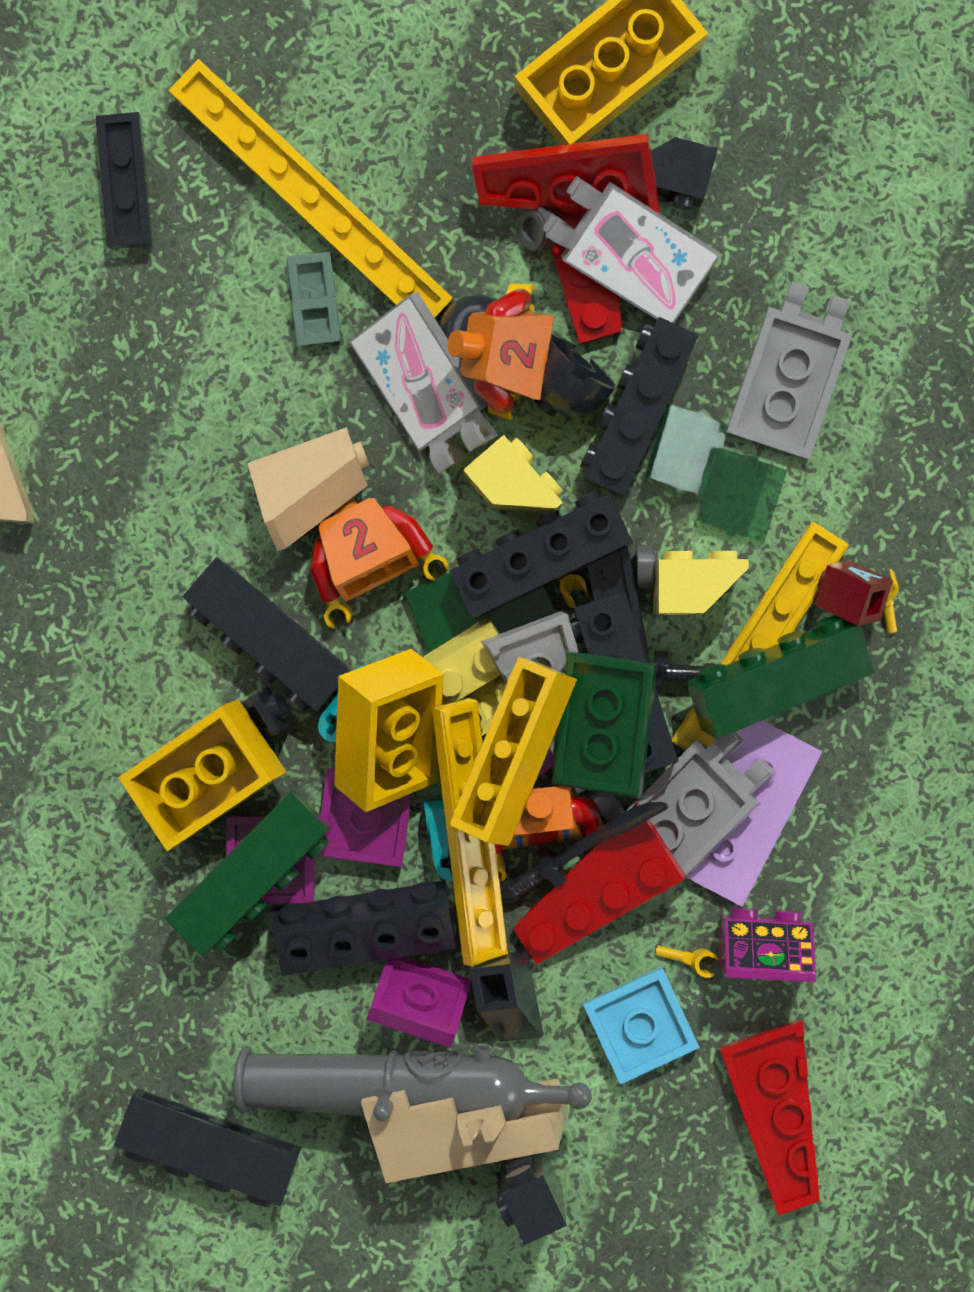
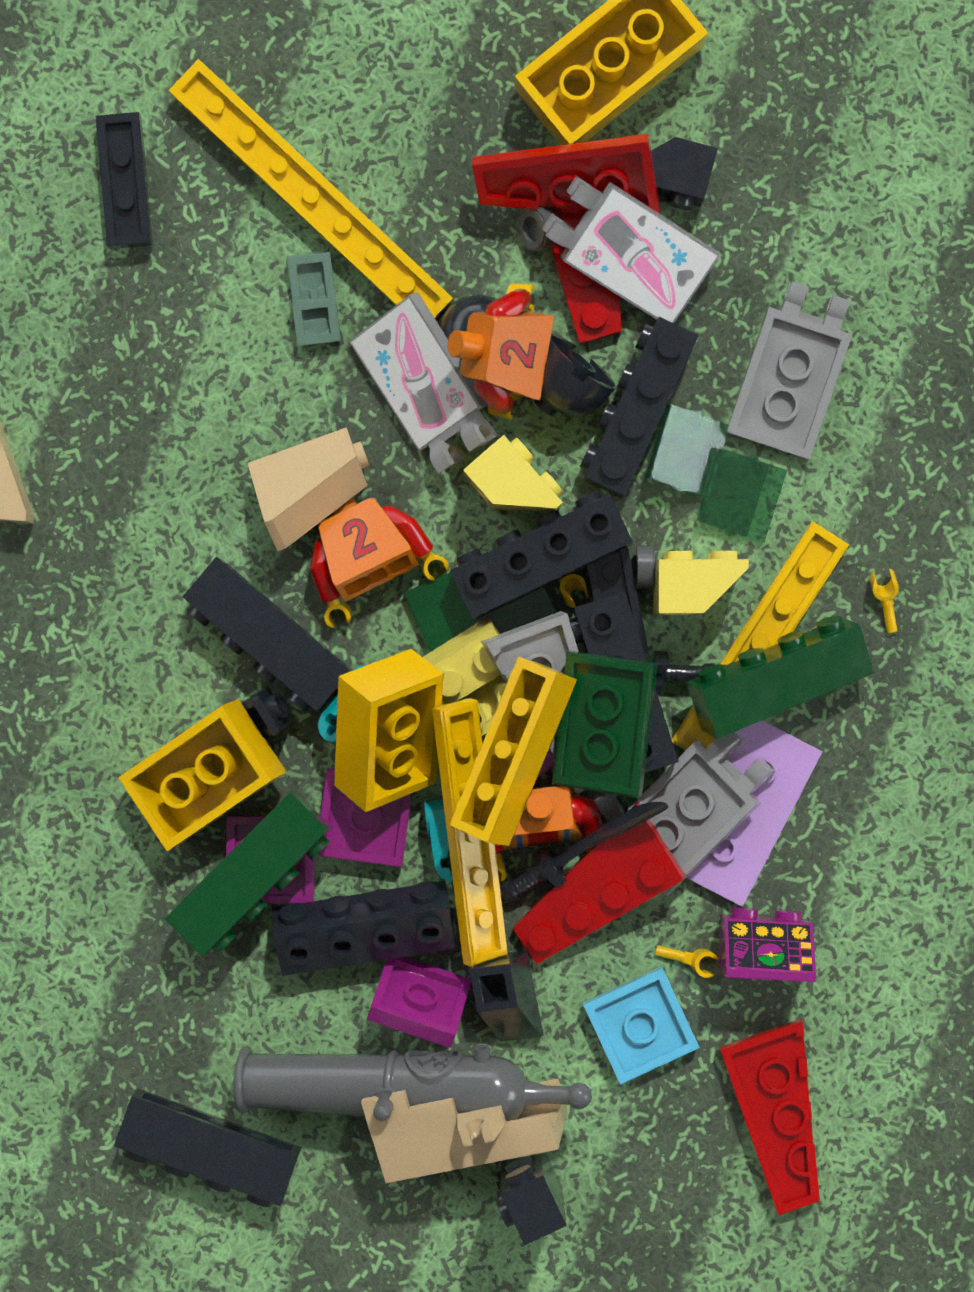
(853, 592): dark red brick -> none

